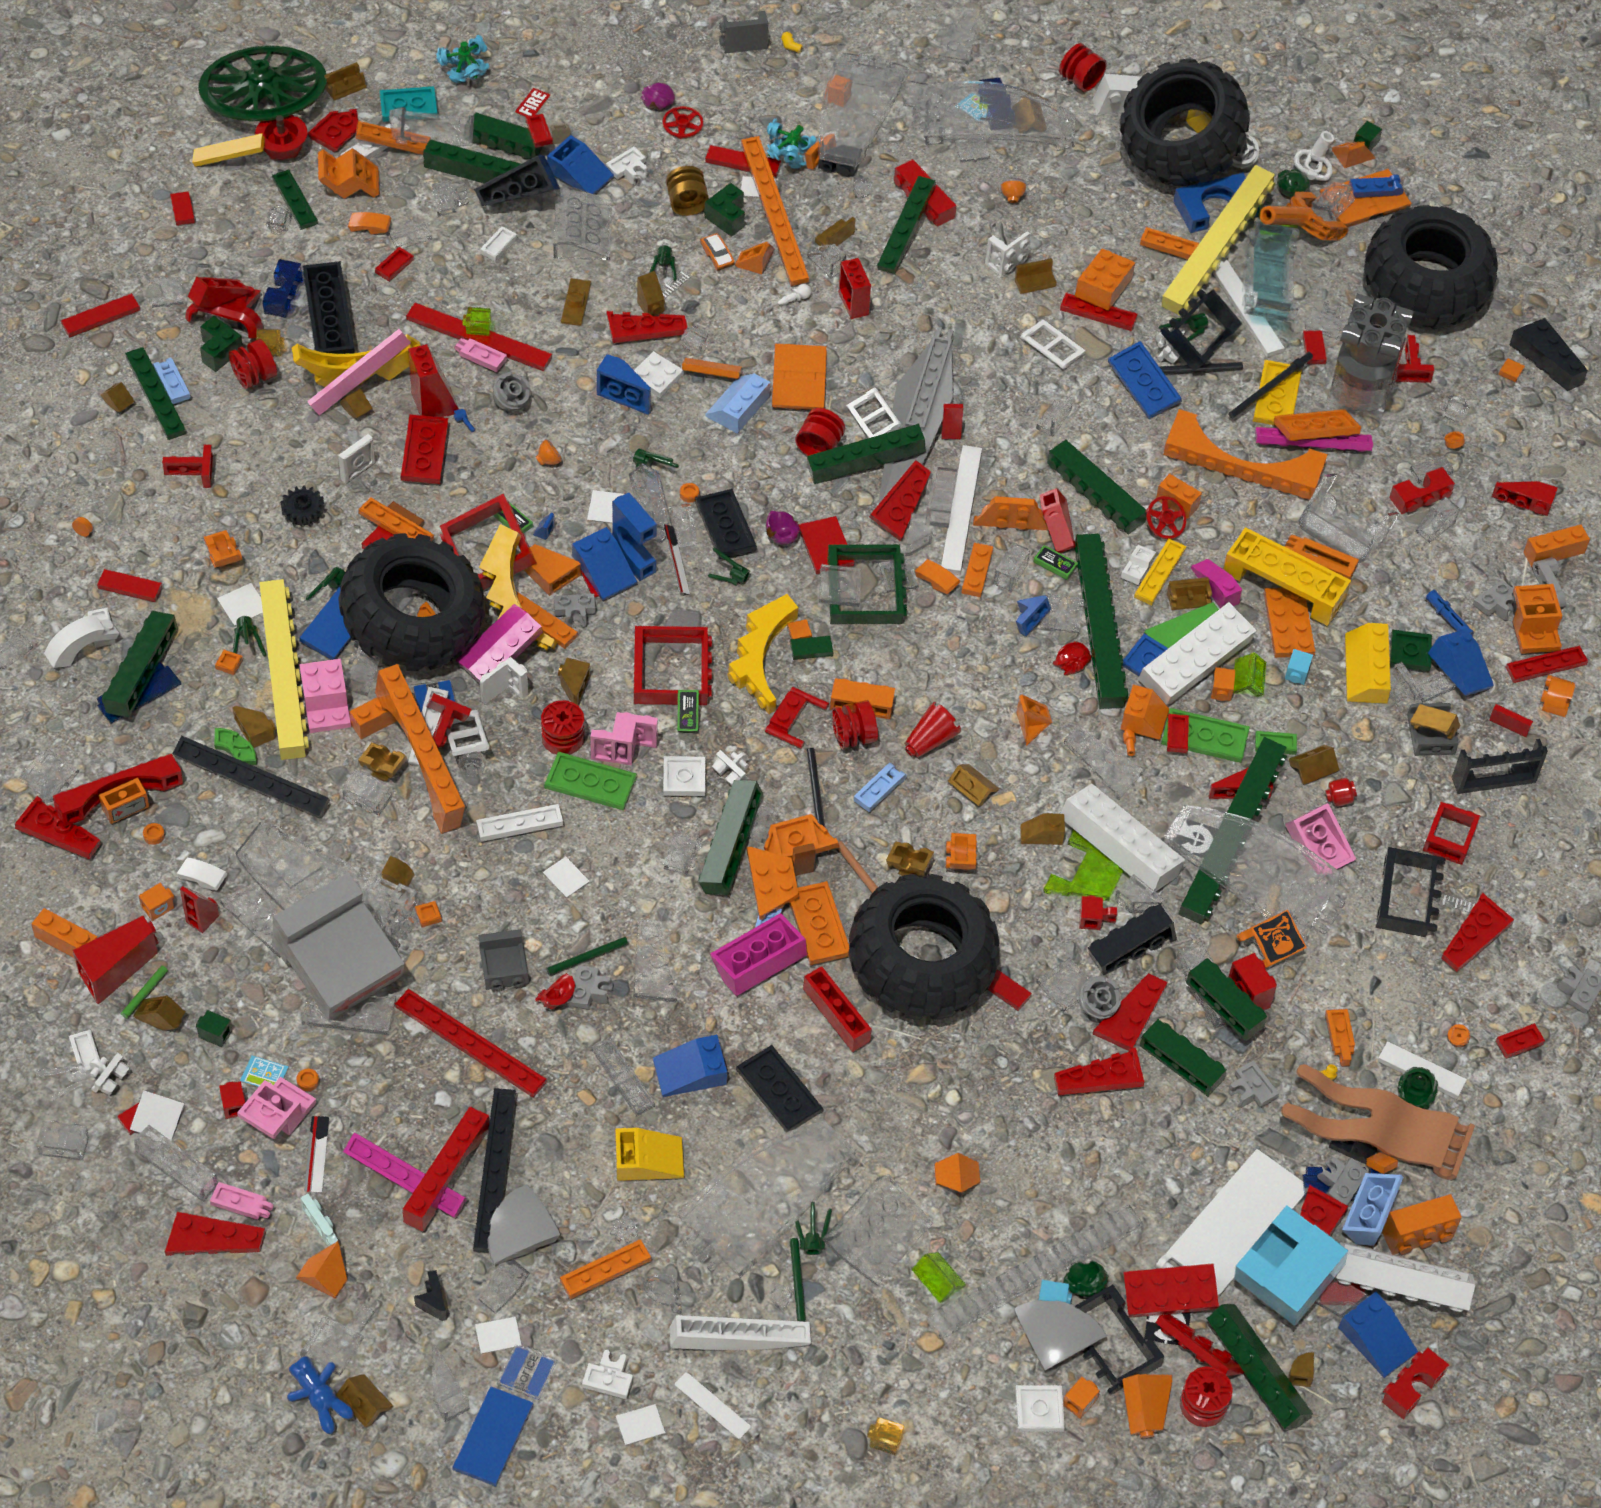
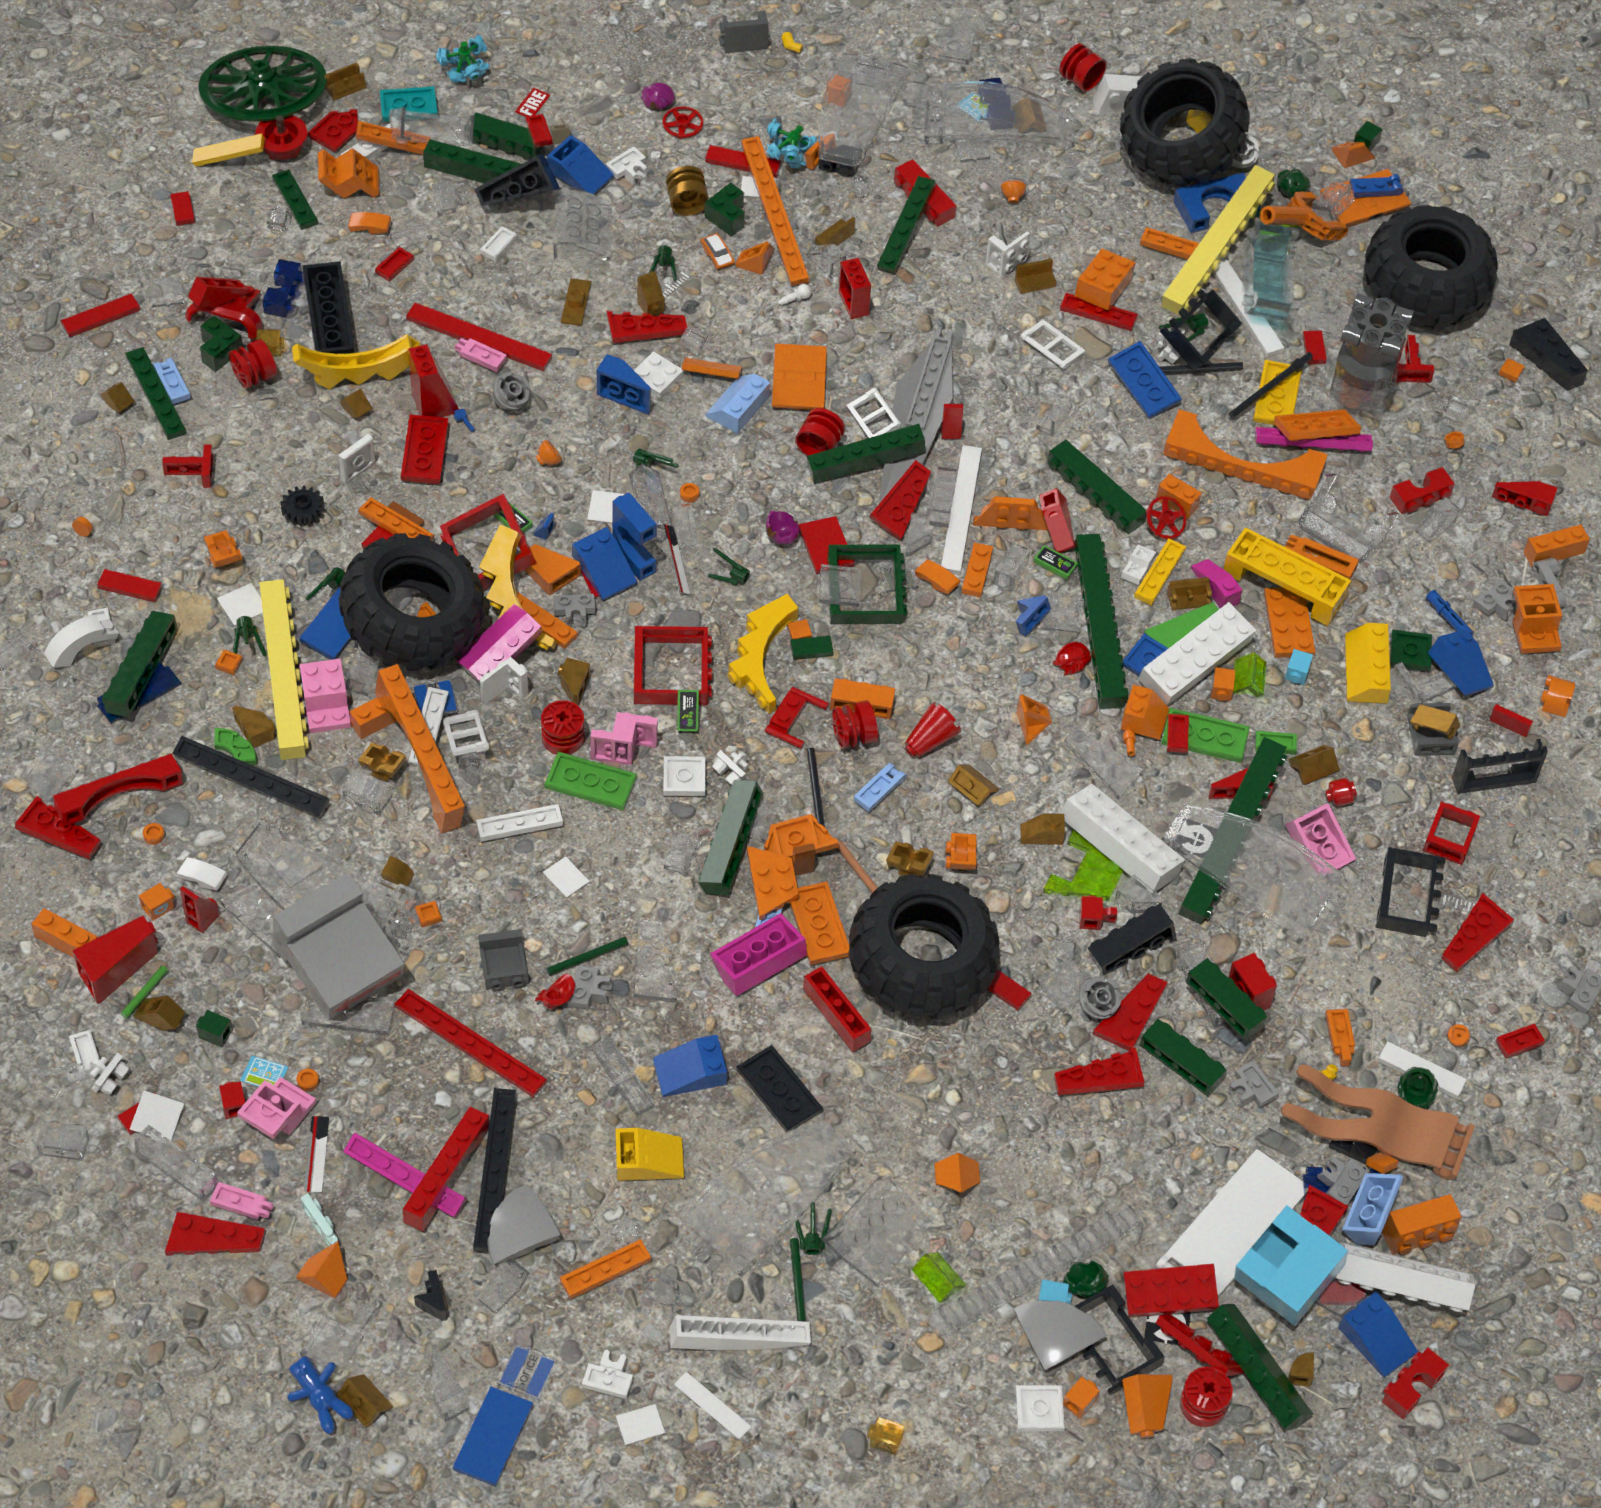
(124, 800): orange brick -> none
(359, 372): bright pink tile -> none
(449, 711): red bracket -> none
(477, 321): clear neon green brick -> none
(498, 1334): white sticker -> none
(725, 523): black tile -> none
(1275, 937): flag -> none
(1316, 154): white piece -> none
(1546, 664): red tile -> none

